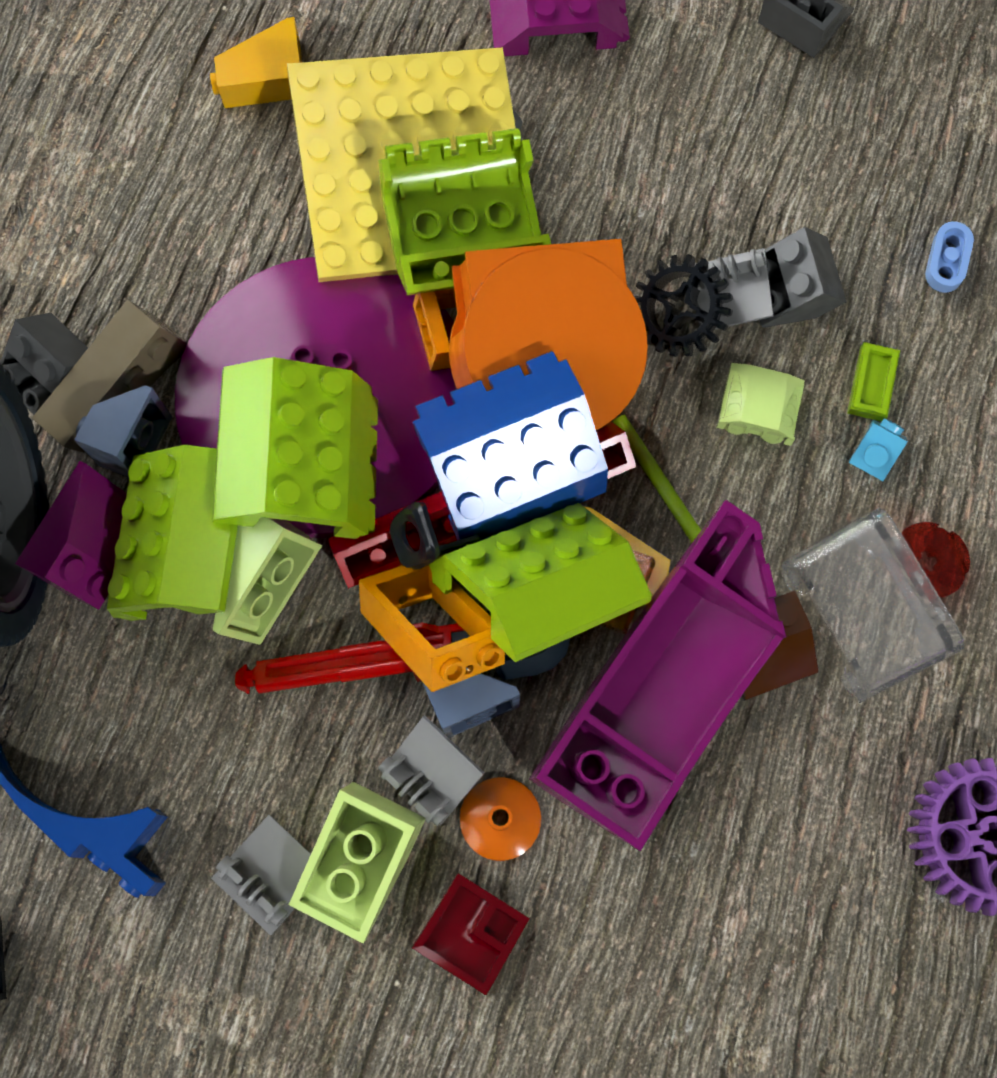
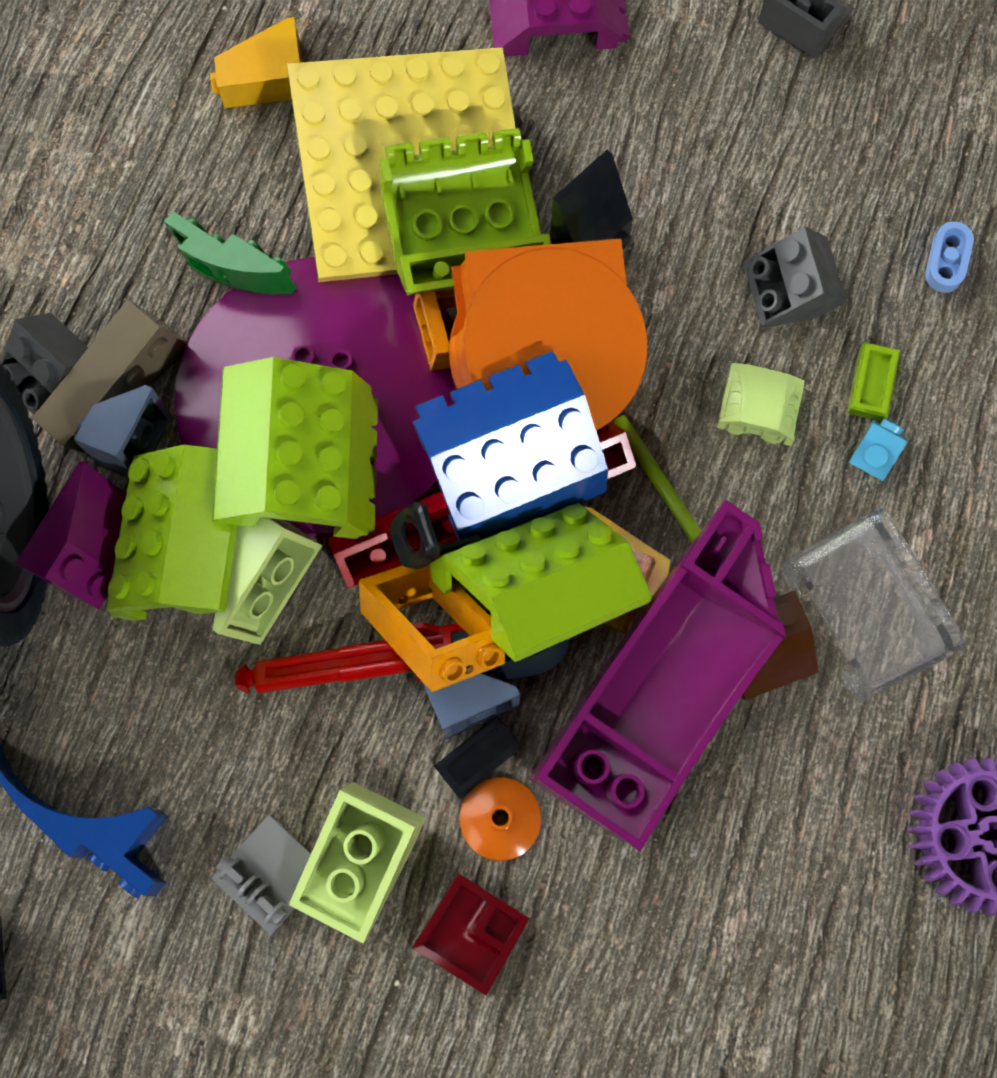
(229, 262): none -> slope
(431, 772): light grey hinge -> none
(478, 756): none -> black tile
(592, 206): none -> black slope
(689, 290): black gear -> none
(748, 285): light grey hinge -> none
(947, 548): clear red plate -> none

